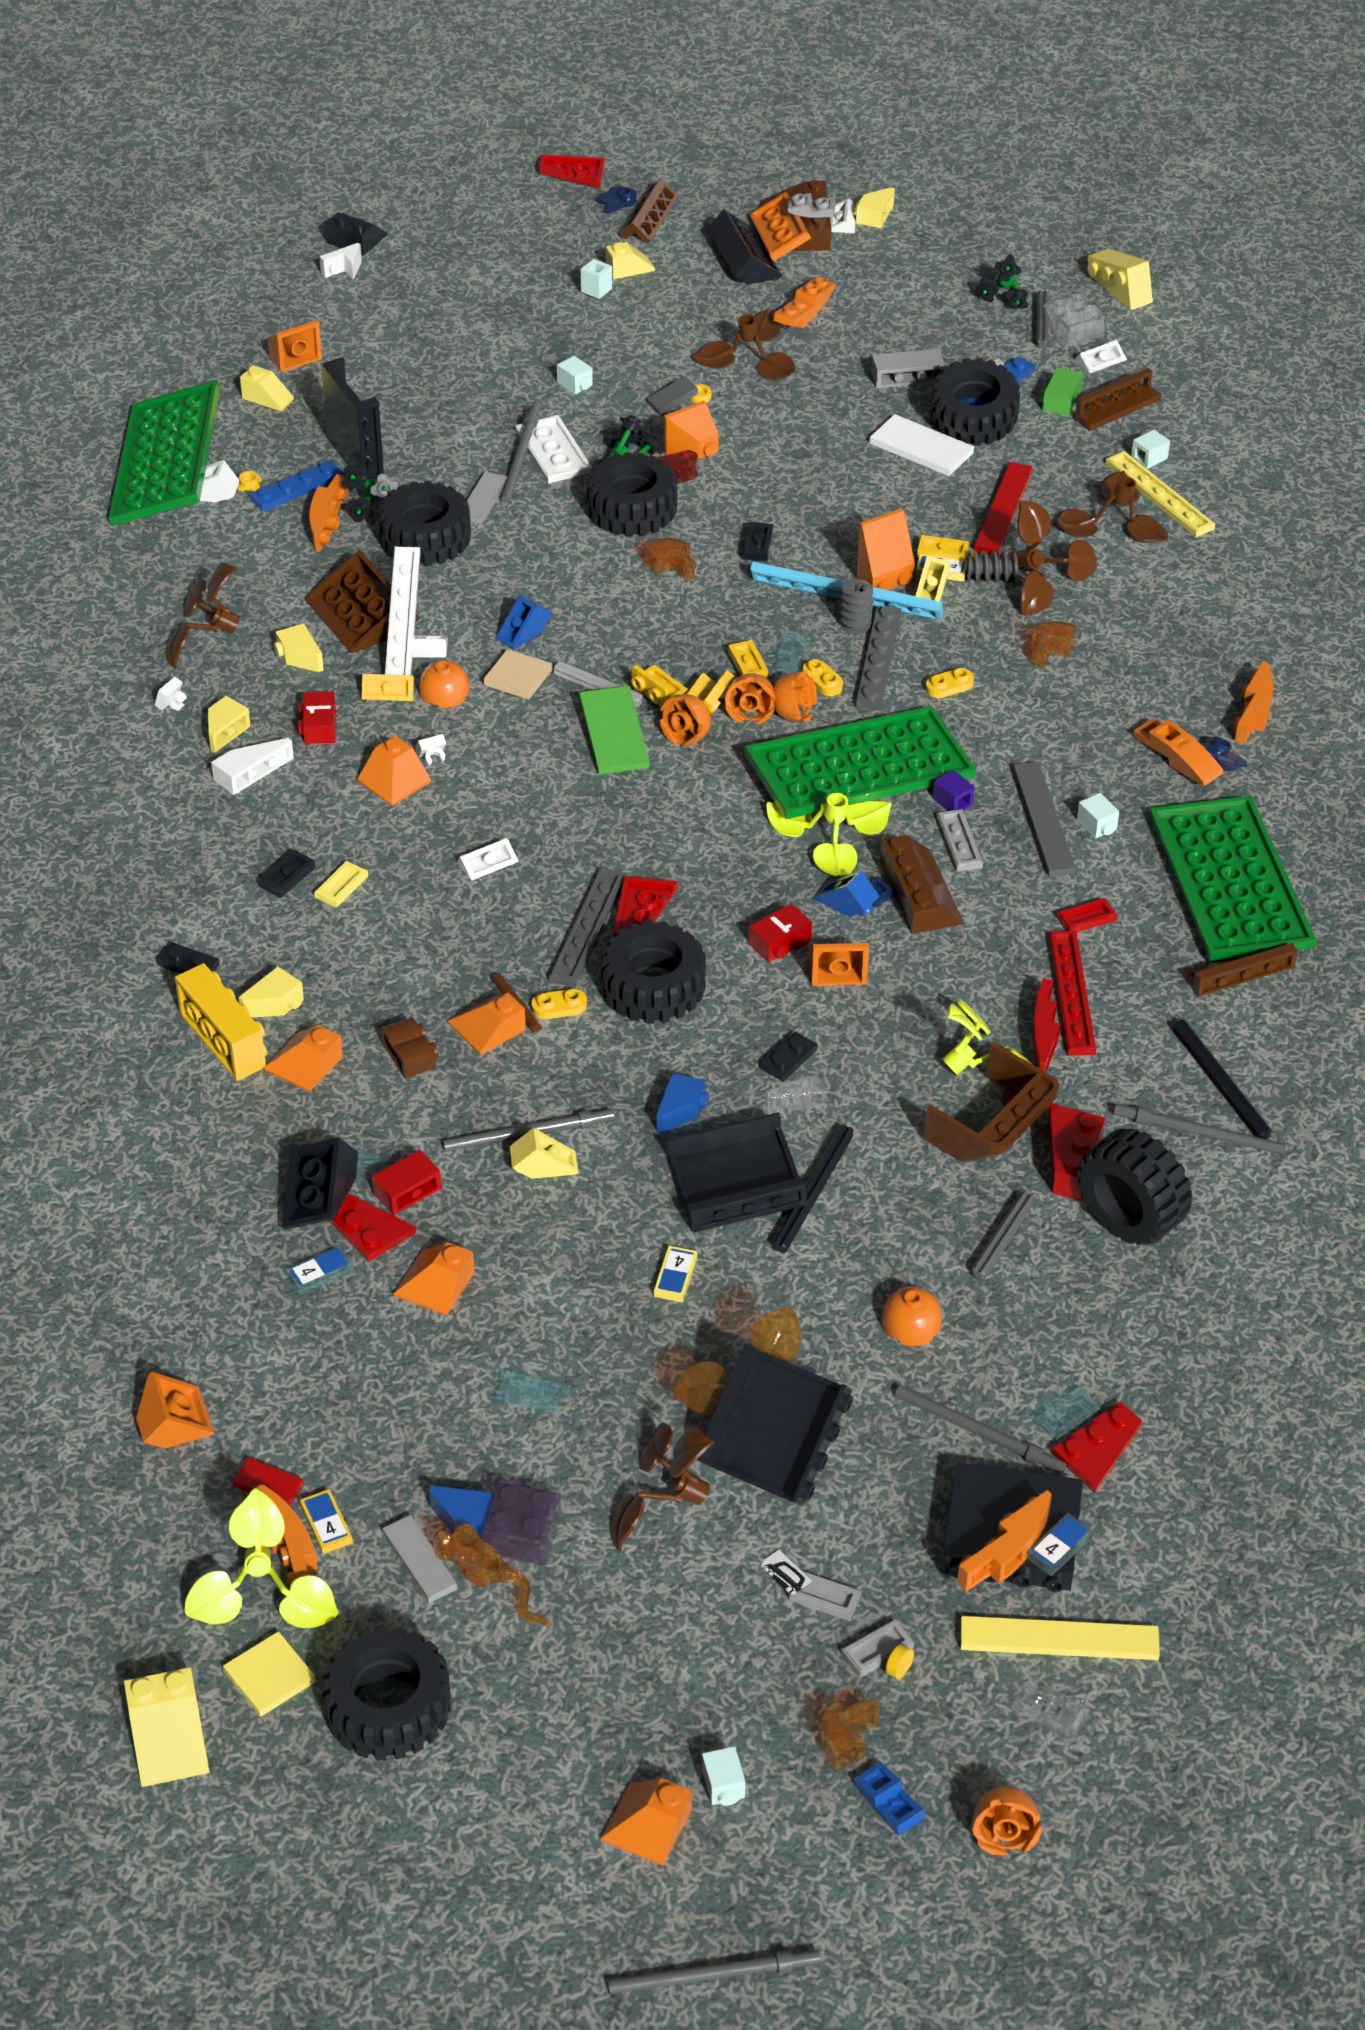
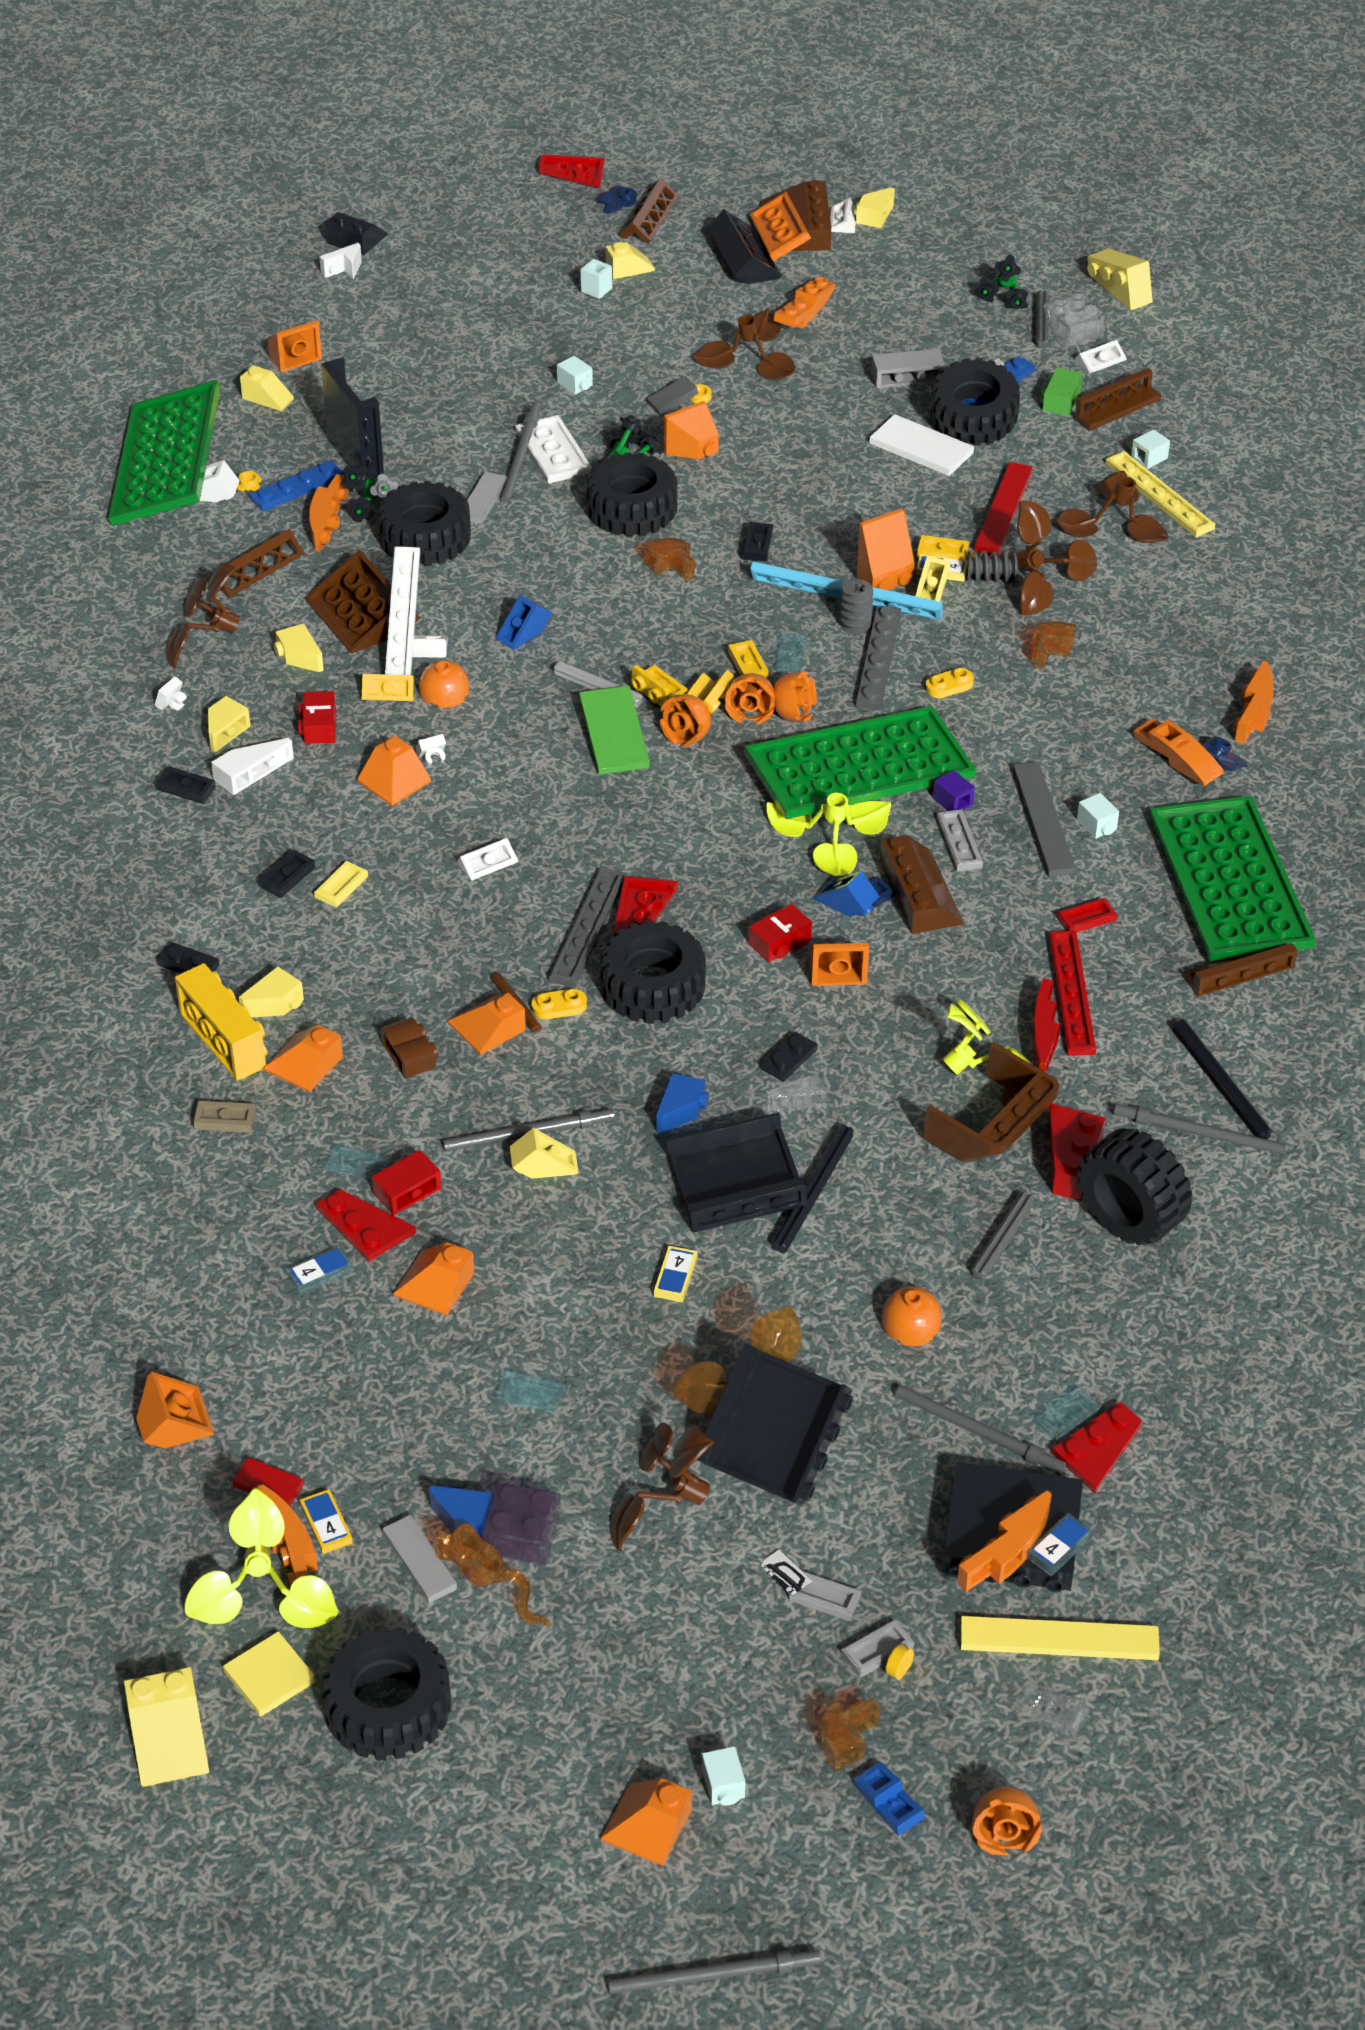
(186, 785): none -> black plate
(225, 1116): none -> dark tan plate
(258, 554): none -> reddish brown fence
(318, 1181): black slope -> none
(518, 674): tan tile -> none
(682, 466): clear red piece -> none
(805, 206): light grey slope -> none
(825, 679): yellow plate -> none

